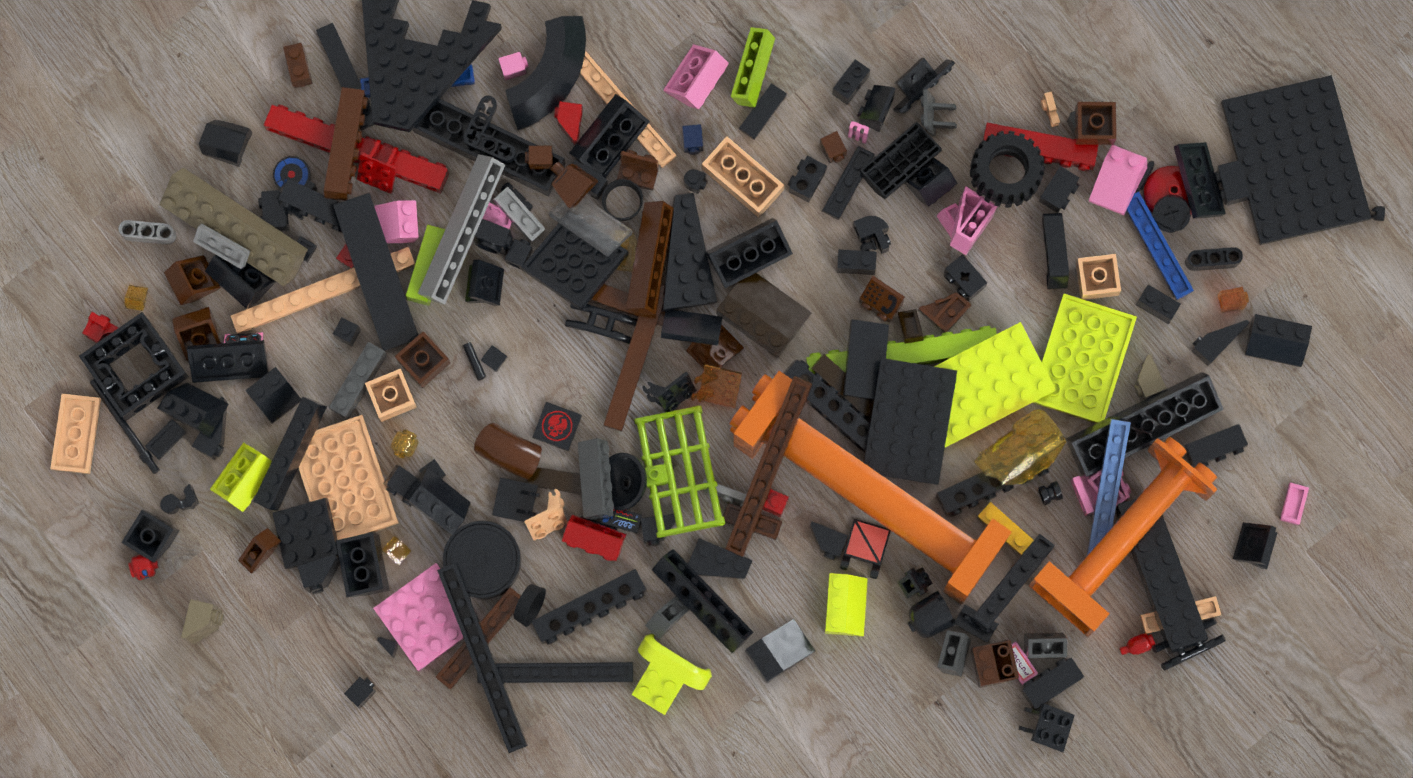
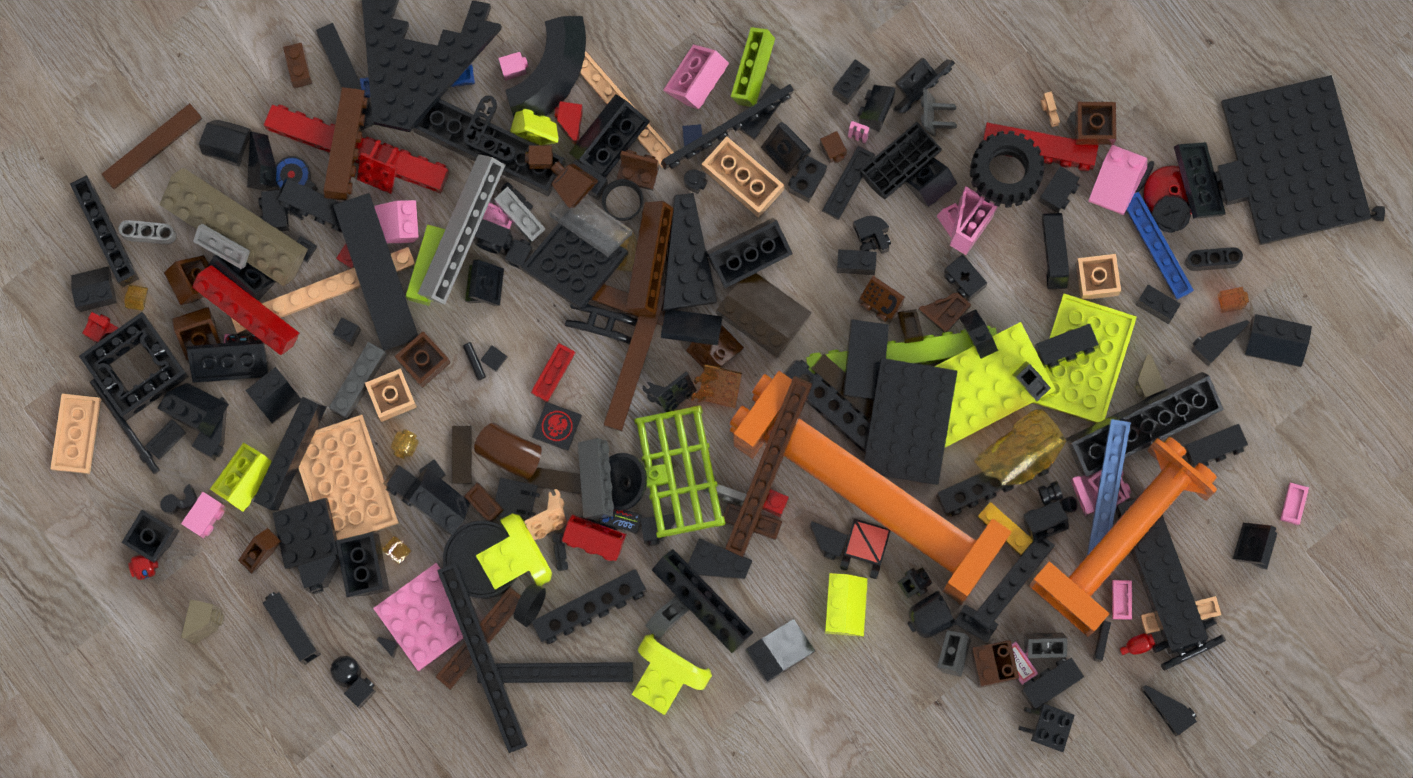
(93, 289): none -> black slope
(104, 231): none -> black brick
(151, 146): none -> reddish brown tile
(203, 515): none -> bright pink brick
(245, 310): none -> red brick
(260, 163): none -> black slope
(291, 627): none -> black piece
(345, 671): none -> black hair
(461, 454): none -> dark brown tile
(483, 502): none -> reddish brown tile
(514, 556): none -> neon yellow piece
(534, 128): none -> neon yellow slope
(553, 372): none -> red plate
(560, 552): none -> black axle
(721, 131): none -> black plate
(785, 147): none -> black bracket
(978, 333): none -> black slope
(1031, 381): none -> black brick
(1046, 521): none -> black brick
(1067, 346): none -> black brick
(1069, 504): none -> black hinge
(1102, 640): none -> black tile
(1121, 599): none -> bright pink plate
(1173, 713): none -> black slope

